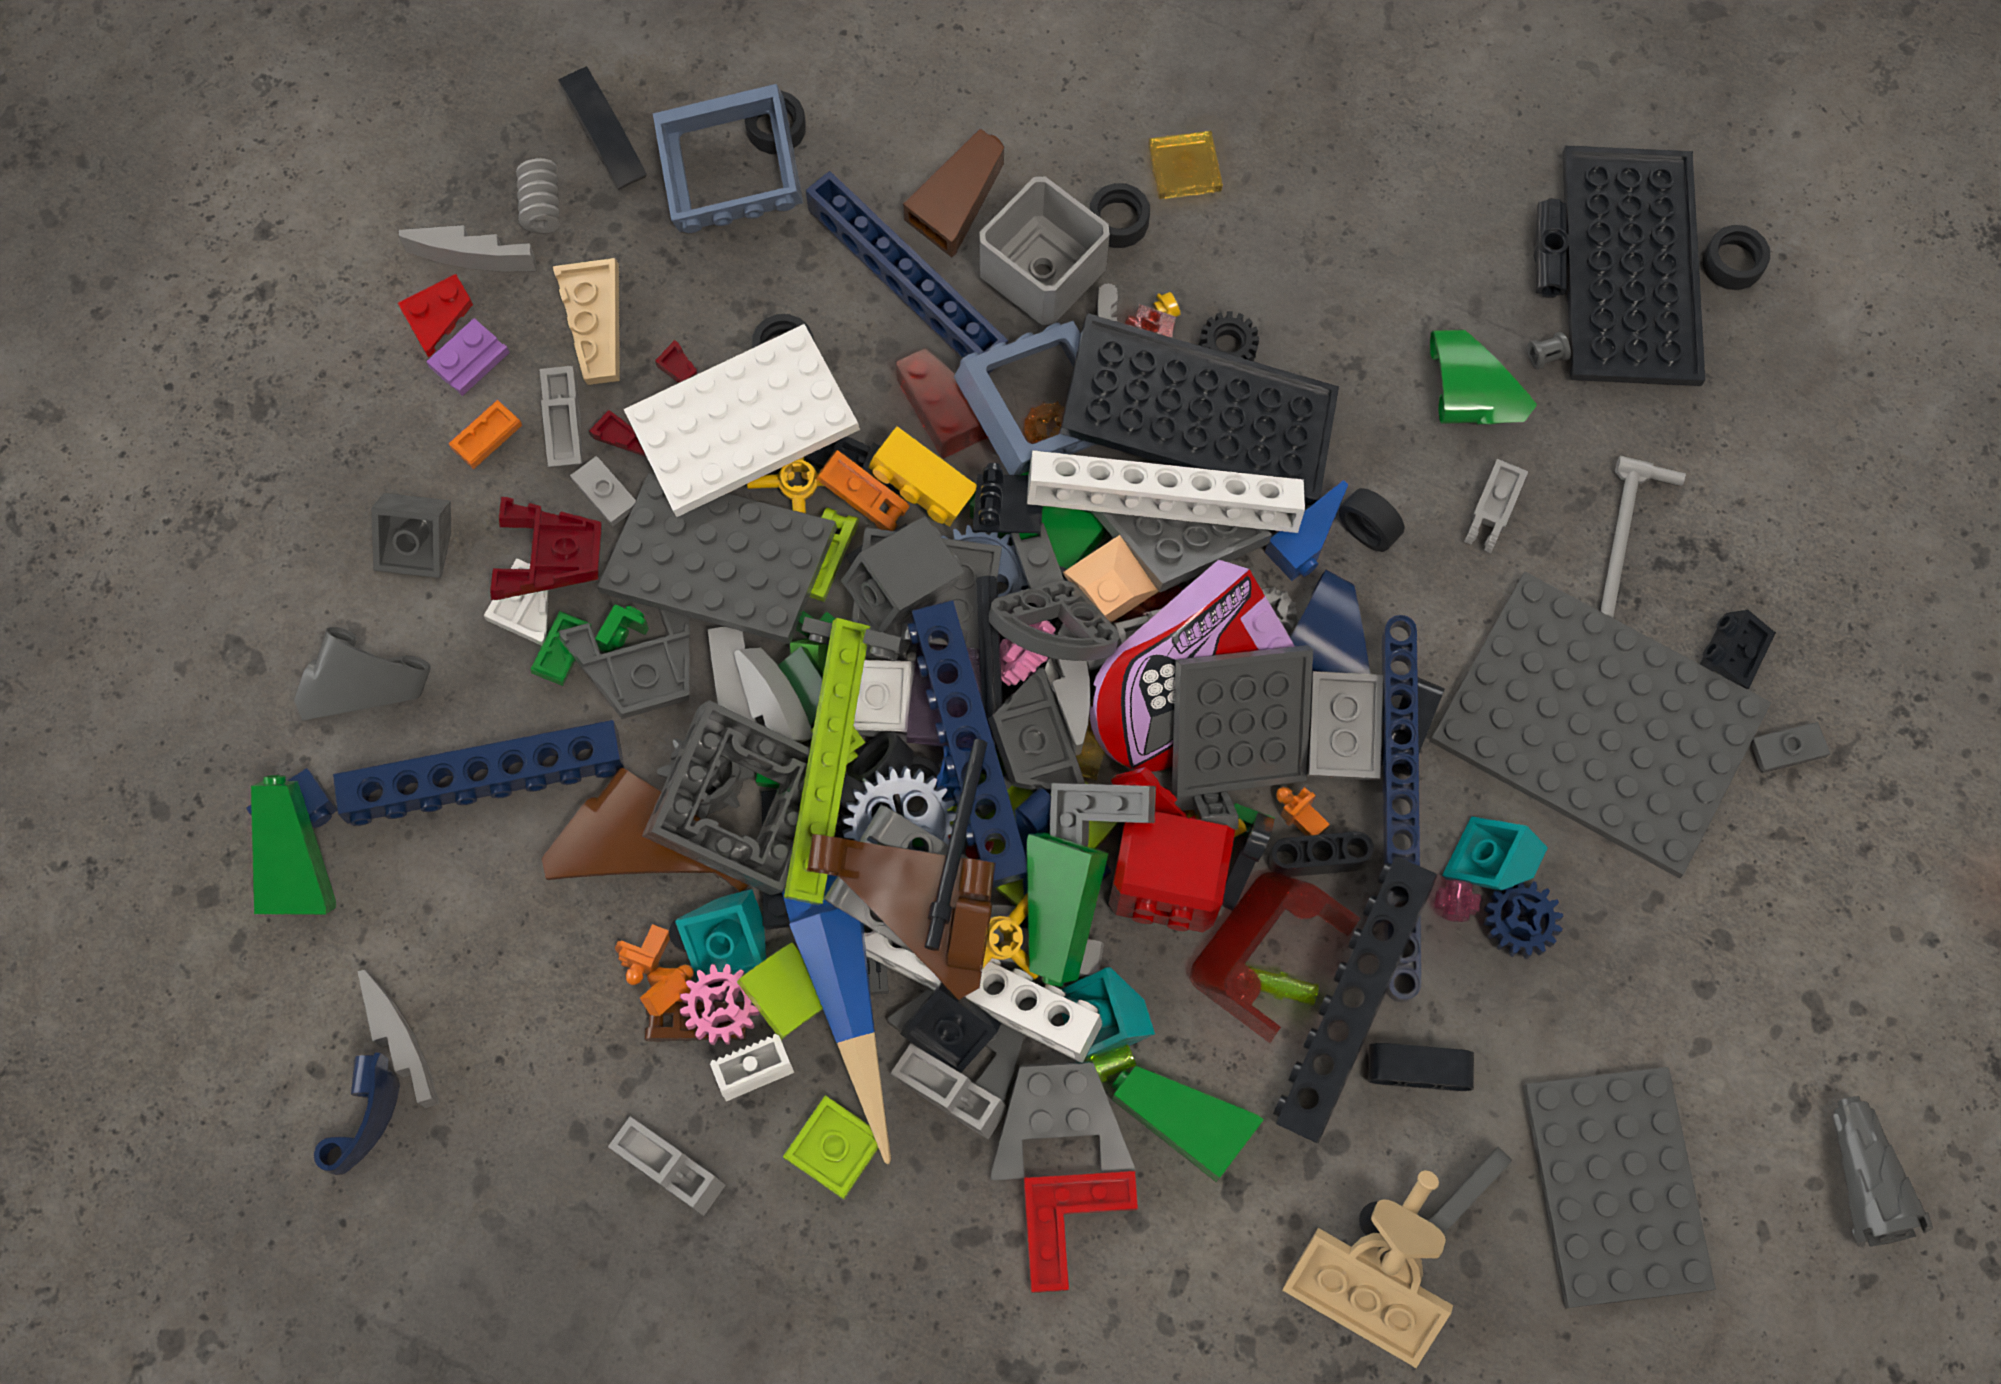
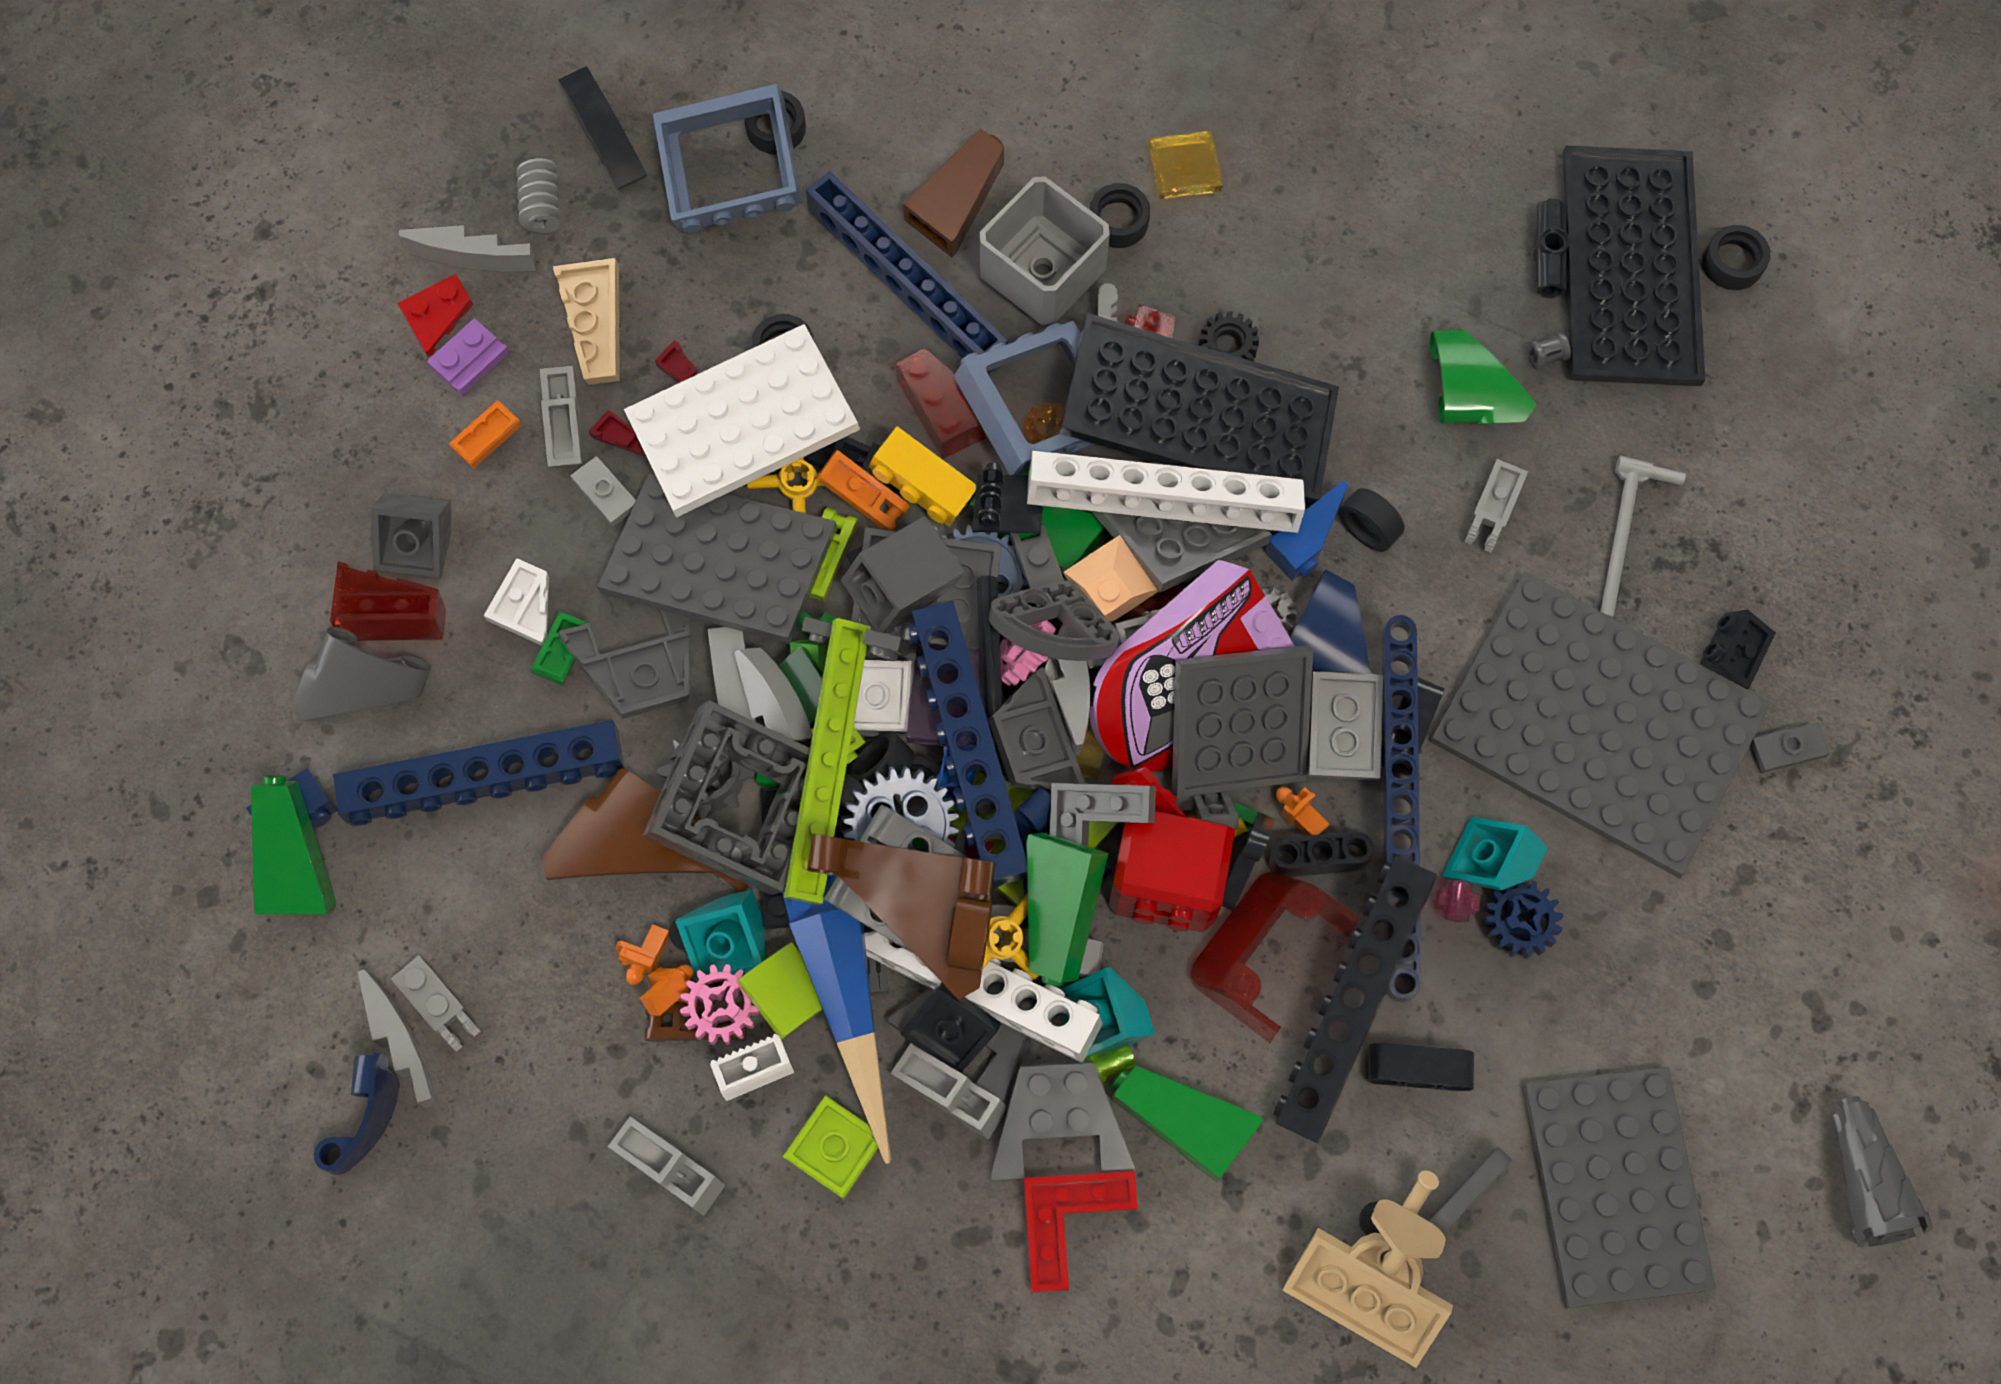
(385, 607): none -> clear red wedge
(433, 1000): none -> light grey hinge
(562, 551): dark red wing -> none
(615, 631): green bracket -> none
(940, 910): black bar -> none
(1167, 304): yellow plate -> none
(1287, 987): clear neon green pin -> none

